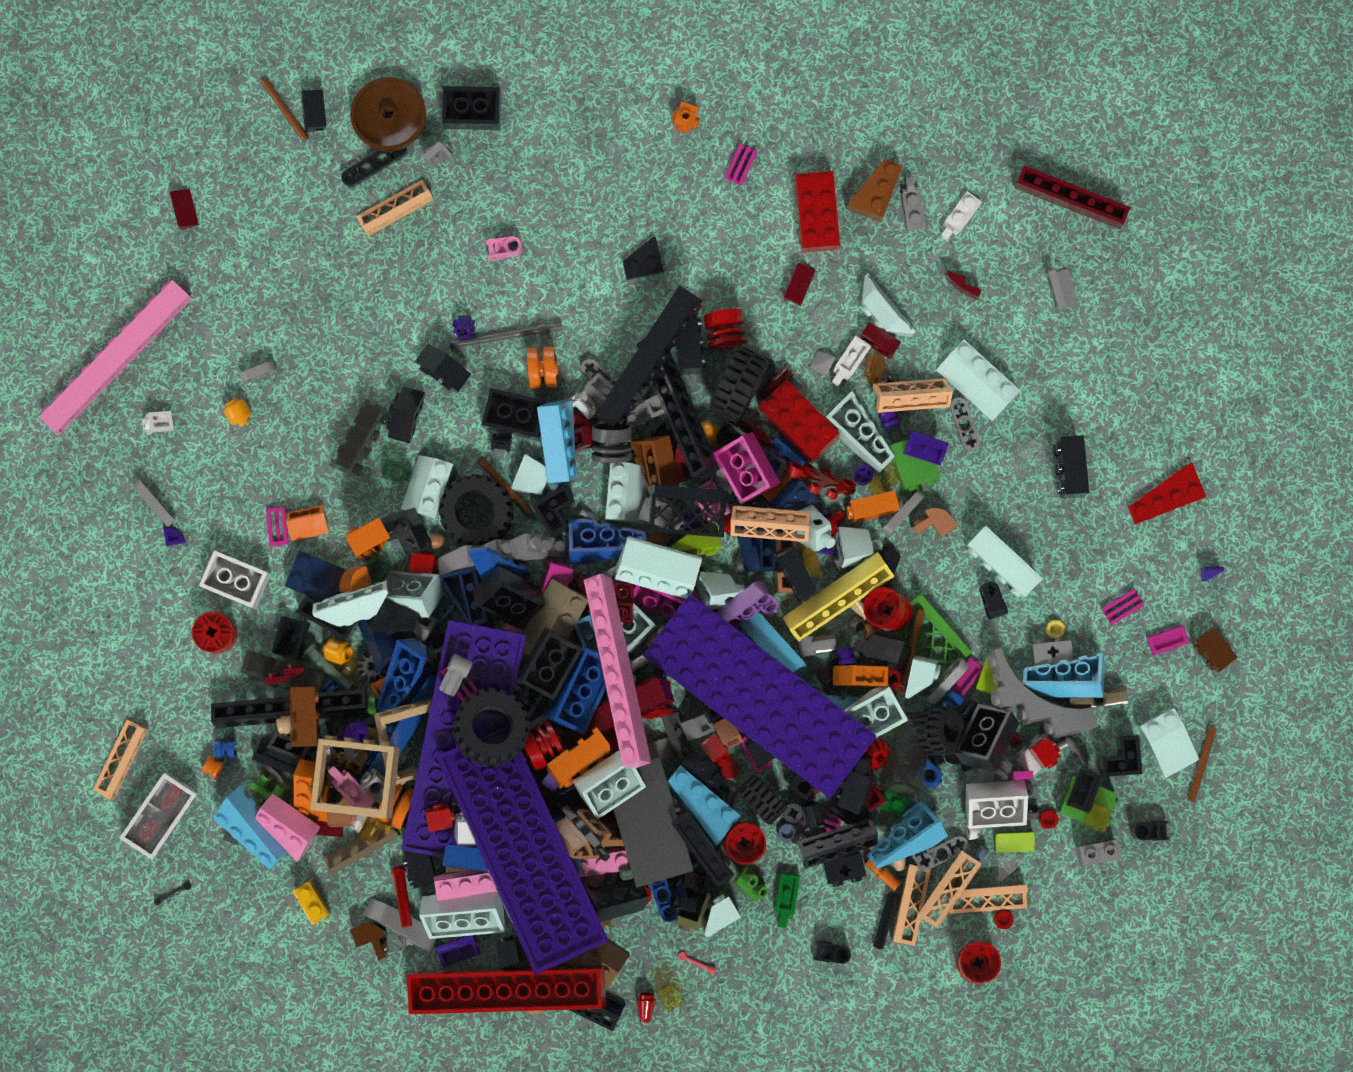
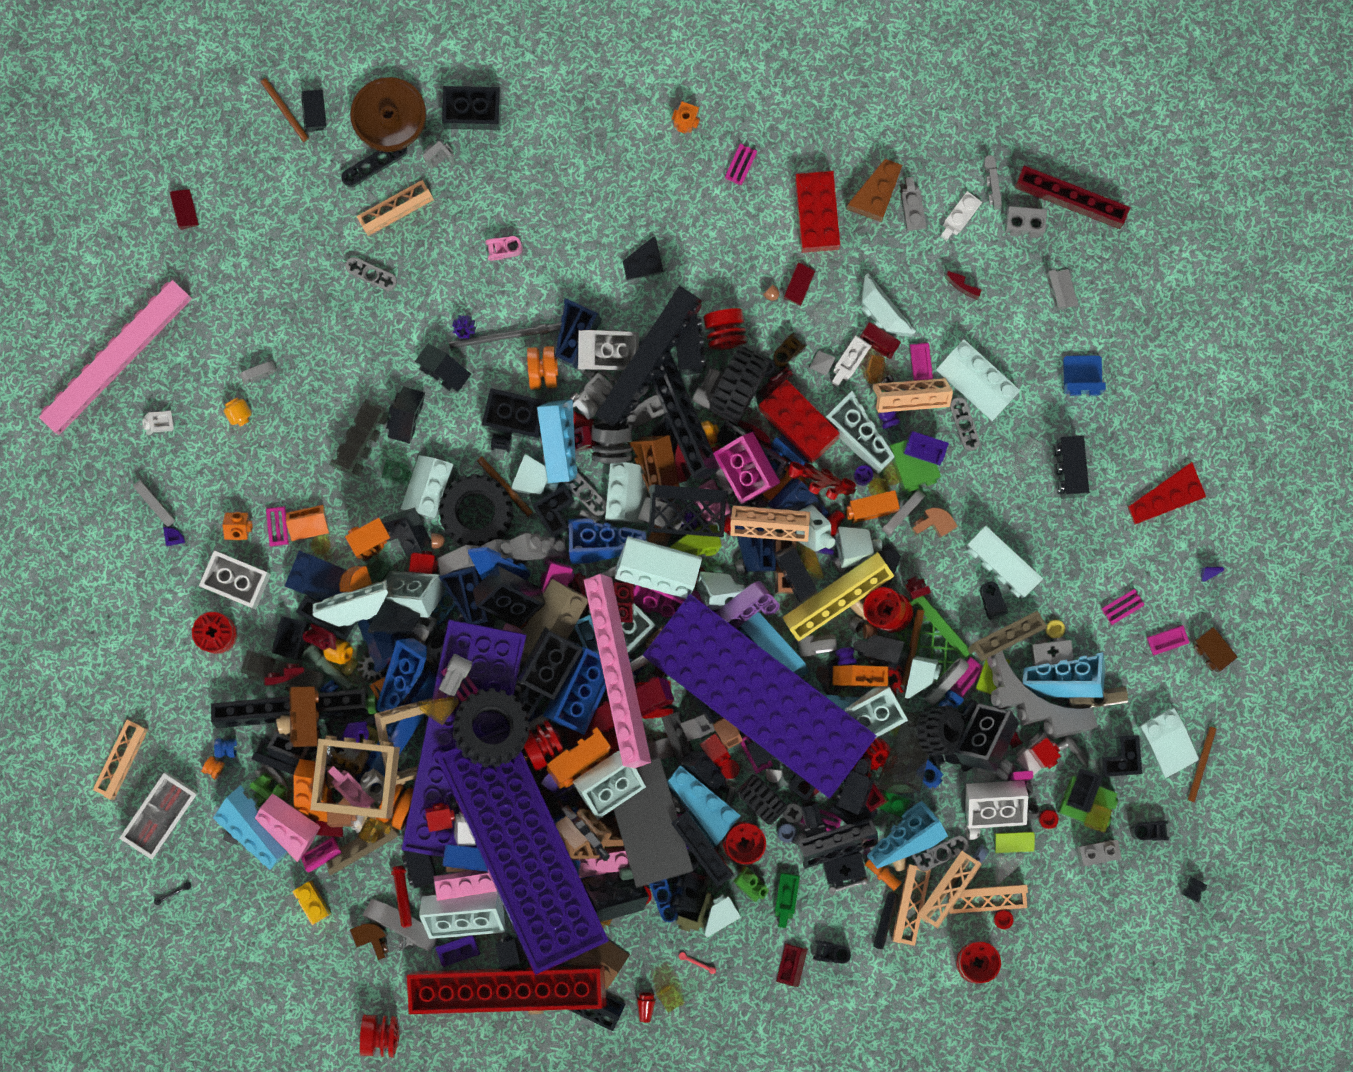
(236, 526): none -> orange brick
(317, 855): none -> dark pink tile
(320, 545): none -> clear yellow tile
(320, 637): none -> dark red hinge
(379, 1036): none -> red wheel
(386, 275): none -> light grey beam
(439, 708): none -> clear yellow slope
(574, 319): none -> dark blue wedge
(591, 507): none -> light grey beam
(606, 349): none -> white brick
(706, 391): none -> light grey piece
(772, 293): none -> nougat hinge
(773, 775): none -> white hinge
(790, 348): none -> dark brown piece
(791, 965): none -> dark red slope
(832, 890): none -> light grey hinge
(916, 587): none -> dark red slope
(921, 361): none -> dark pink tile
(992, 181): none -> light grey hinge
(1008, 636): none -> dark tan fence
(1025, 215): none -> light grey brick
(1083, 375): none -> blue bracket
(1194, 889): none -> black wheel

